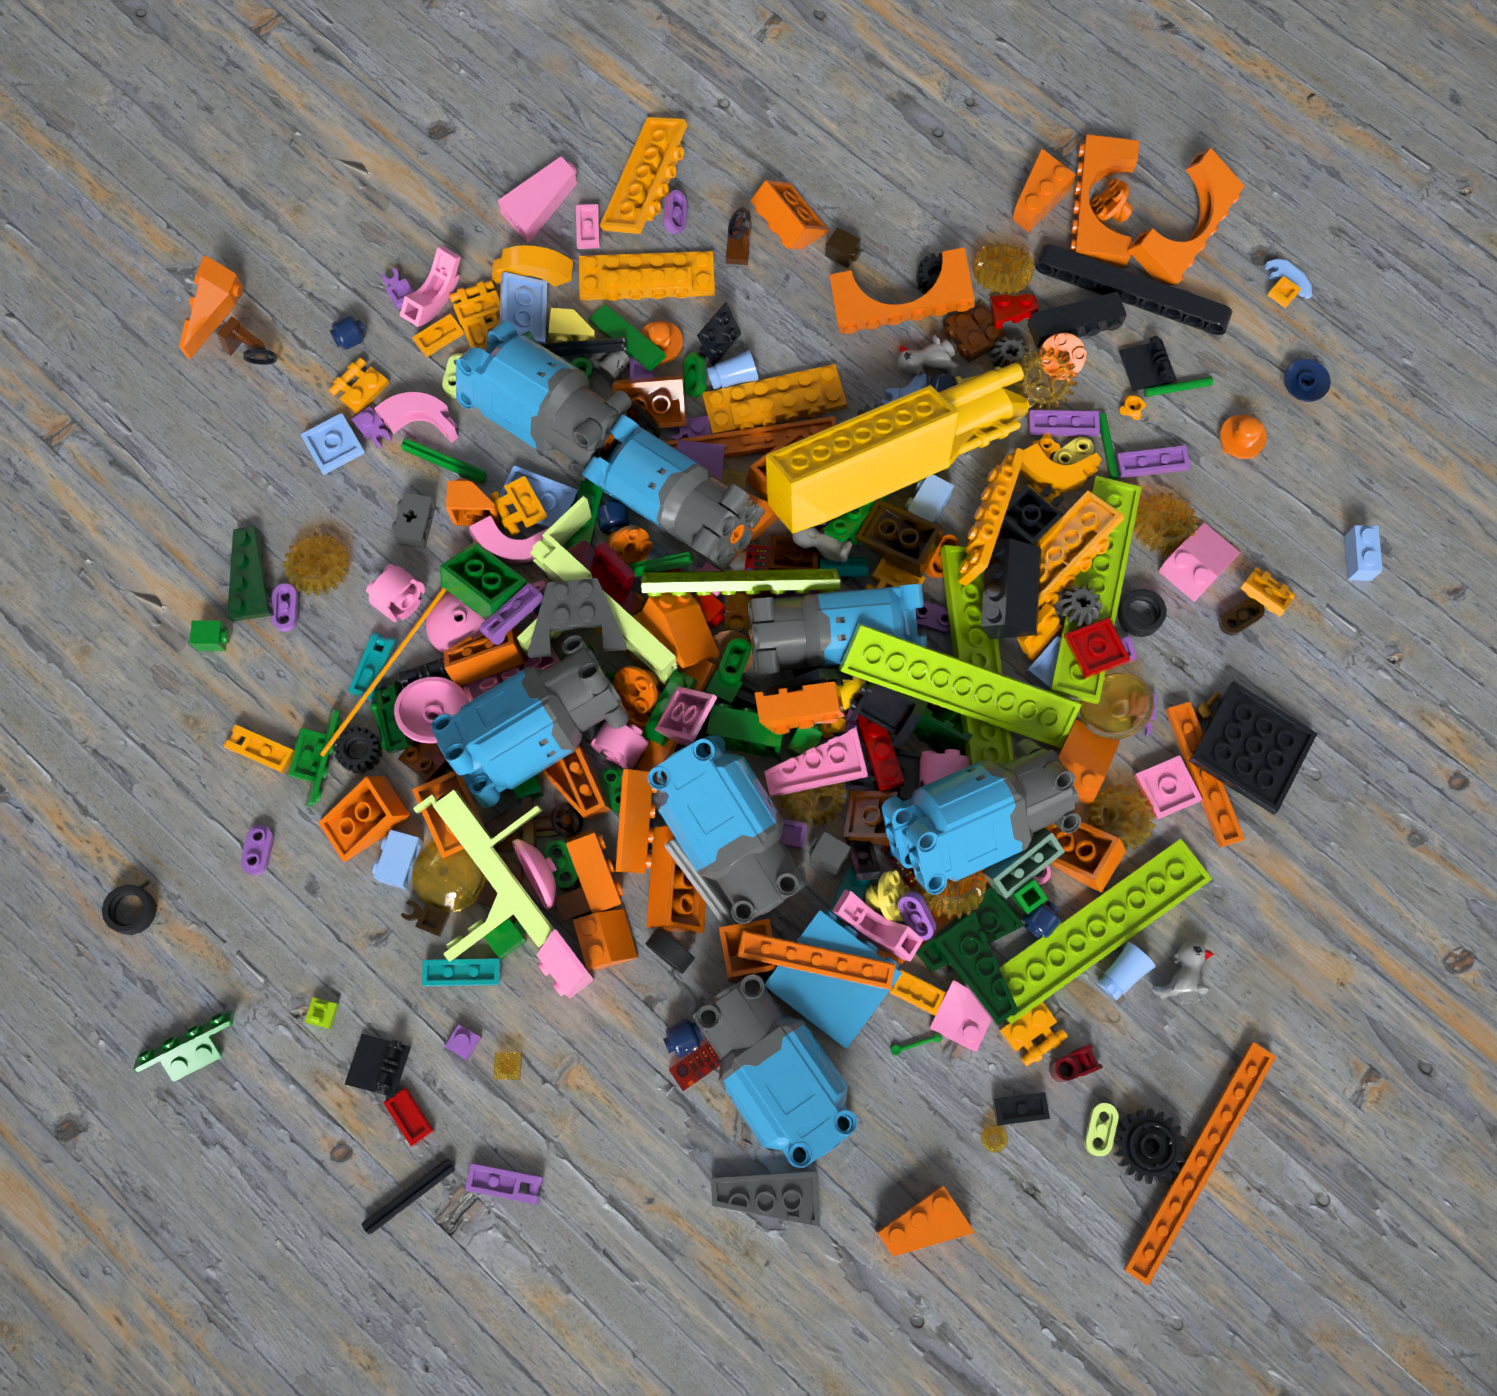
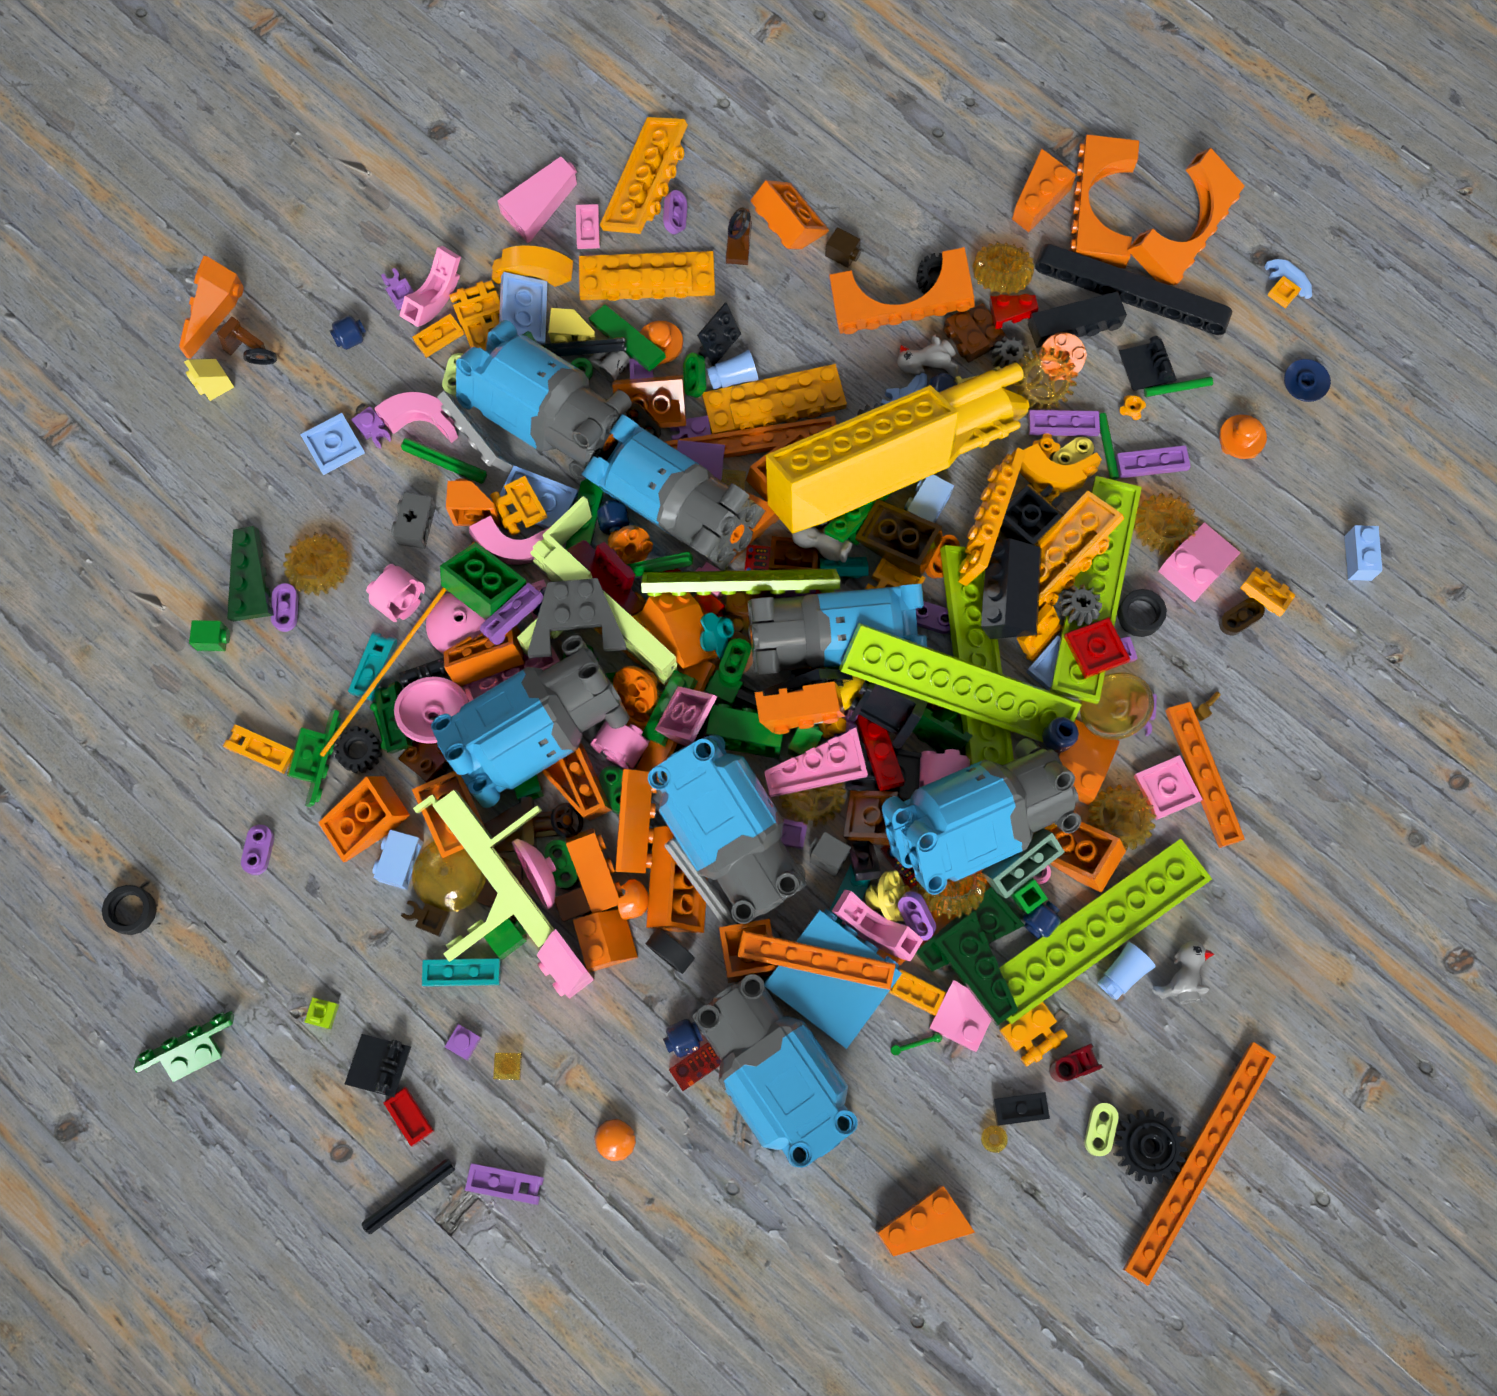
(208, 377): none -> light yellow slope
(363, 390): light orange plate -> none
(477, 436): none -> light grey wing
(615, 1140): none -> orange hair
(634, 901): none -> orange hair
(715, 633): none -> teal plate
(770, 1195): dark grey wing -> none
(1060, 734): none -> dark blue head
(1113, 202): orange plate -> none
(1253, 747): black plate -> none

